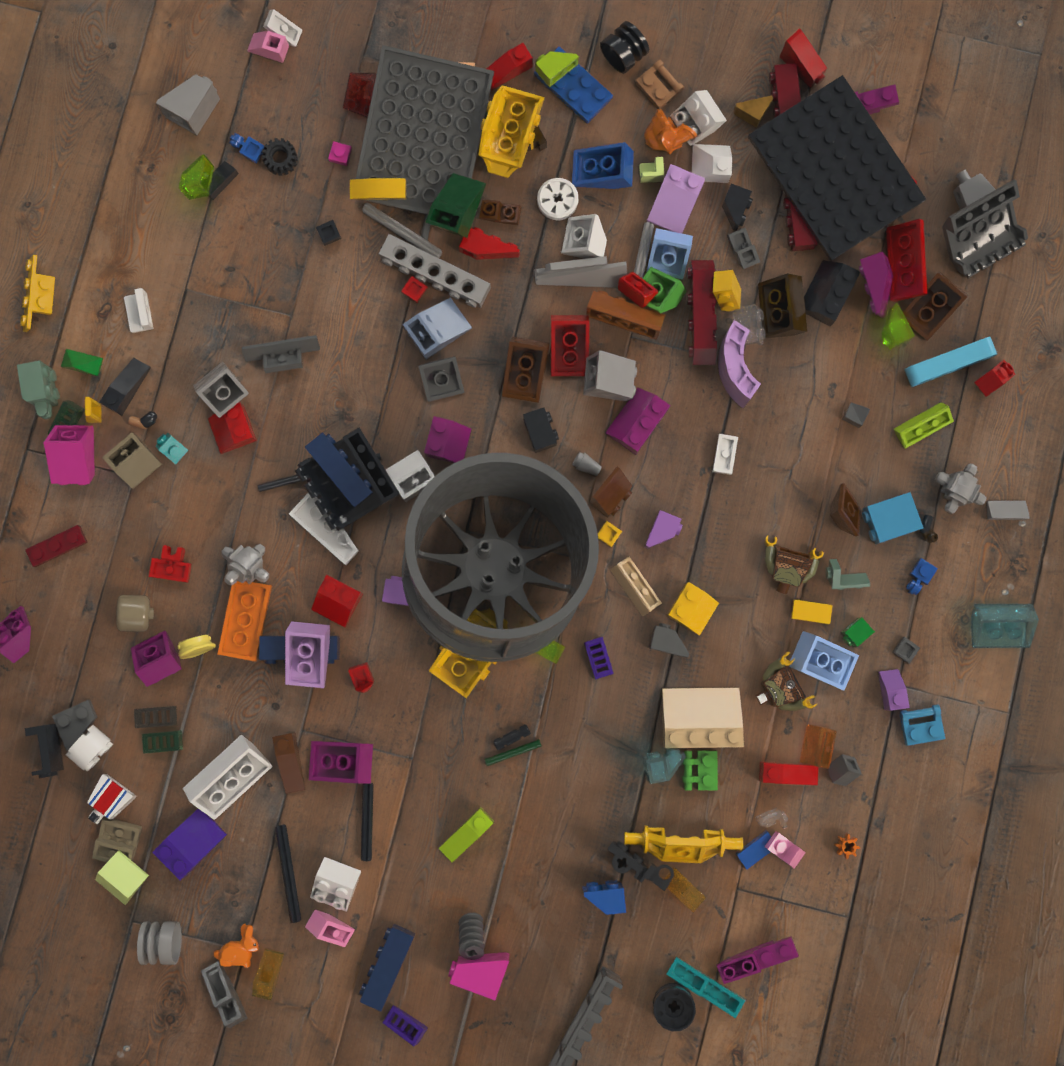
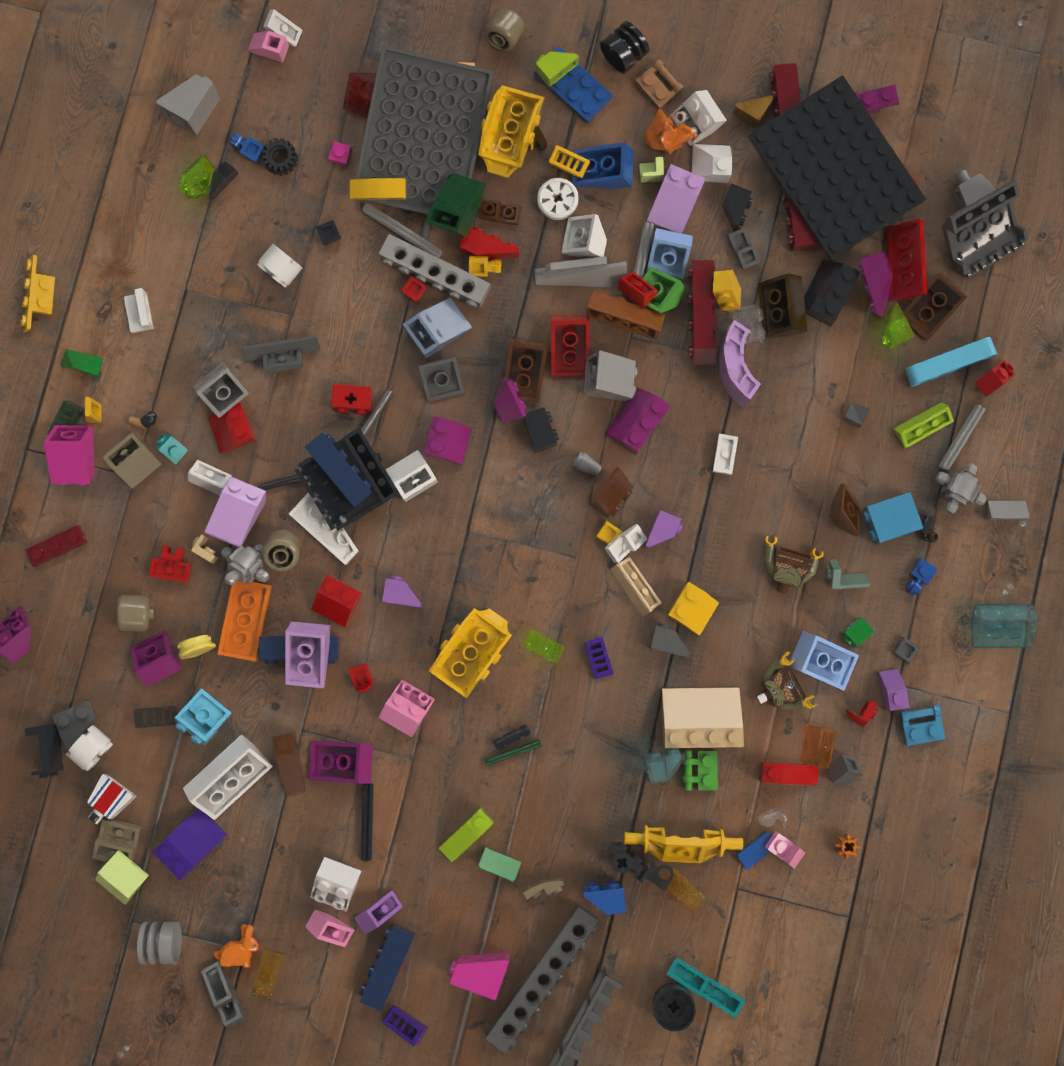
(39, 387): sand green hinge -> none
(125, 386): black slope -> none
(177, 737): clear green slope -> none
(201, 717): none -> medium azure plate
(206, 553): none -> tan bracket
(208, 477): none -> white slope
(236, 512): none -> lavender slope
(279, 265): none -> white brick
(281, 550): none -> dark tan head
(288, 873): black axle -> none
(343, 393): none -> red brick
(376, 411): none -> dark grey bar
(378, 912): none -> medium lavender slope
(406, 708): none -> bright pink slope
(471, 936): dark grey piece -> none
(480, 266): none -> yellow plate
(494, 564): dark grey wheel -> none
(499, 864): none -> slope
(504, 29): none -> dark tan head
(507, 402): none -> magenta slope
(507, 1040): none -> dark grey brick
(511, 65): red slope -> none
(550, 886): none -> dark tan slope
(559, 150): none -> yellow slope
(627, 541): none -> white slope
(756, 959): magenta slope -> none
(809, 64): red slope -> none
(811, 611): yellow tile -> none
(867, 712): none -> red plate
(961, 437): none -> light grey axle

